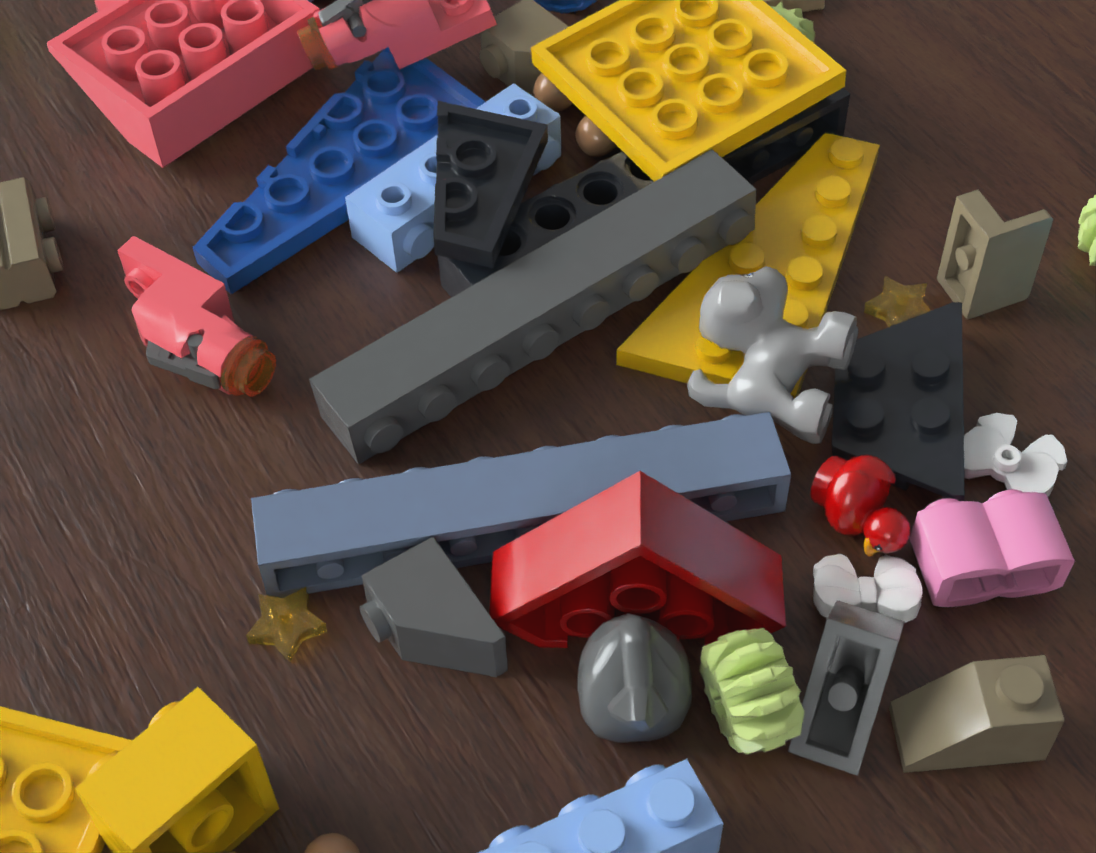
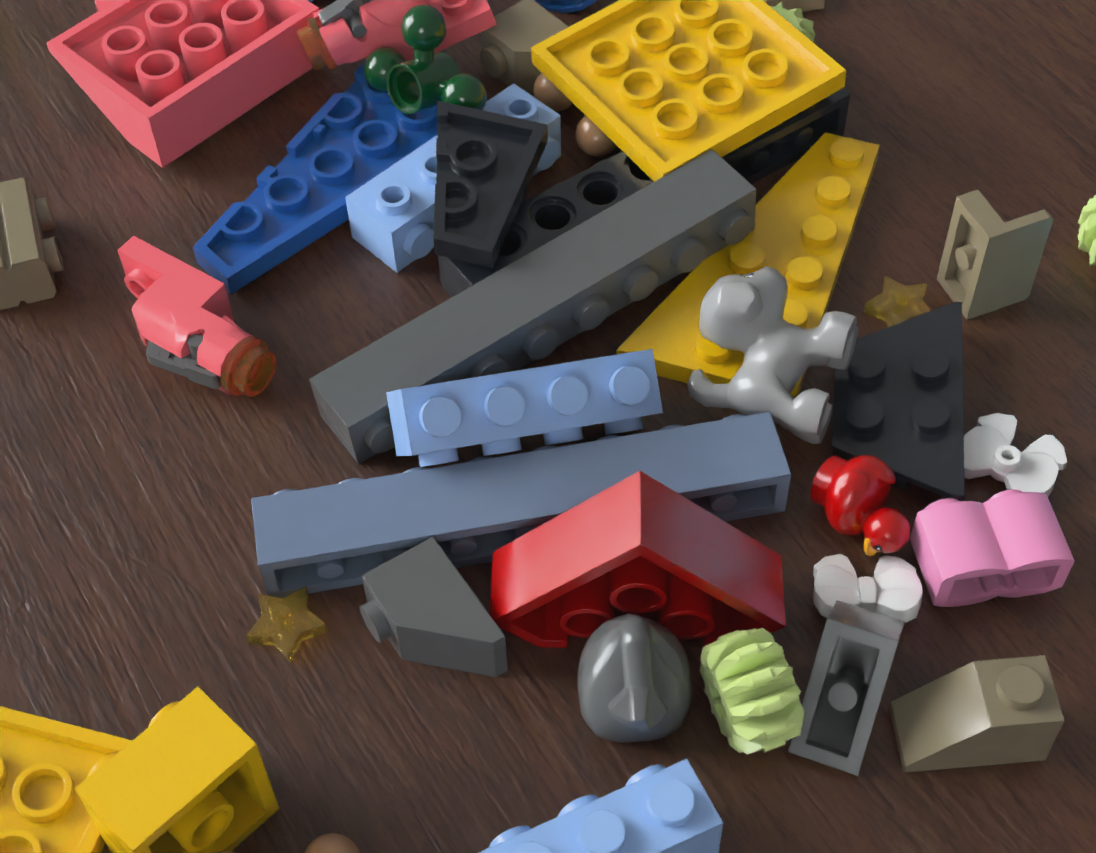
(430, 75): none -> dark green piece
(523, 403): none -> light blue brick

